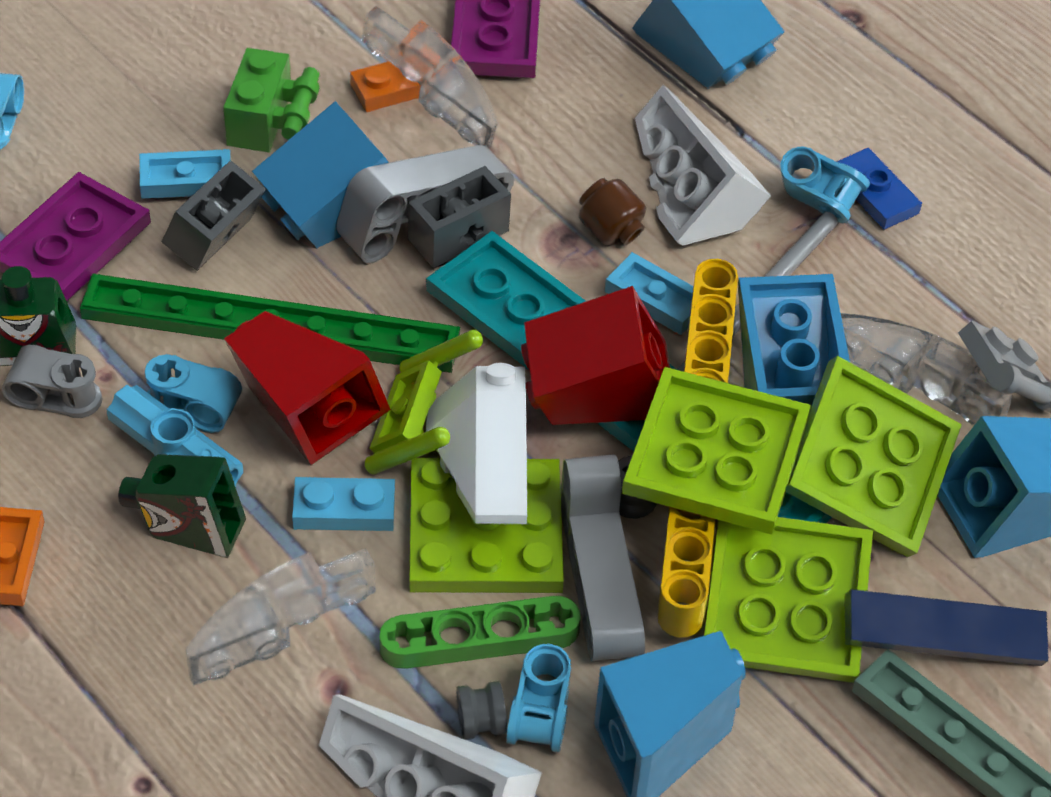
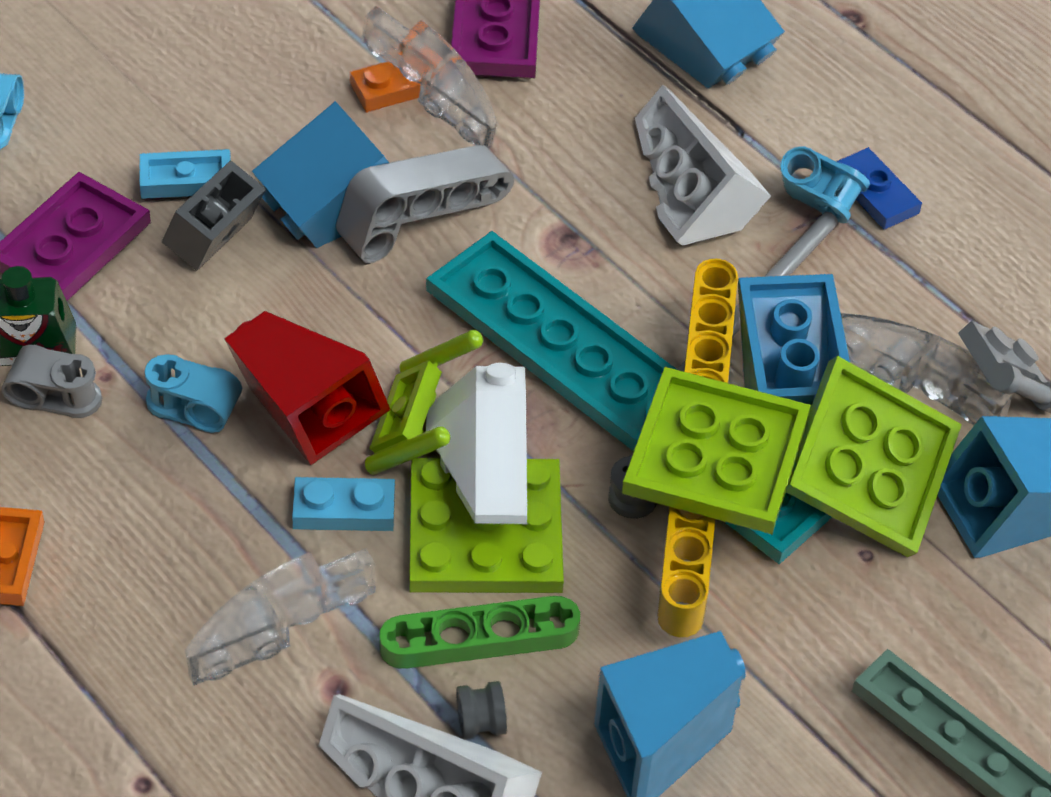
(164, 429): medium azure piece -> none
(188, 502): dark green torso -> none
(220, 313): green tile -> none
(260, 100): bright green brick -> none
(458, 215): dark grey brick -> none
(540, 705): medium azure piece -> none
(595, 360): red slope -> none
(600, 557): light grey beam -> none
(612, 212): reddish brown head -> none
(662, 293): medium azure plate -> none
(785, 595): lime plate -> none
(946, 627): dark blue tile -> none

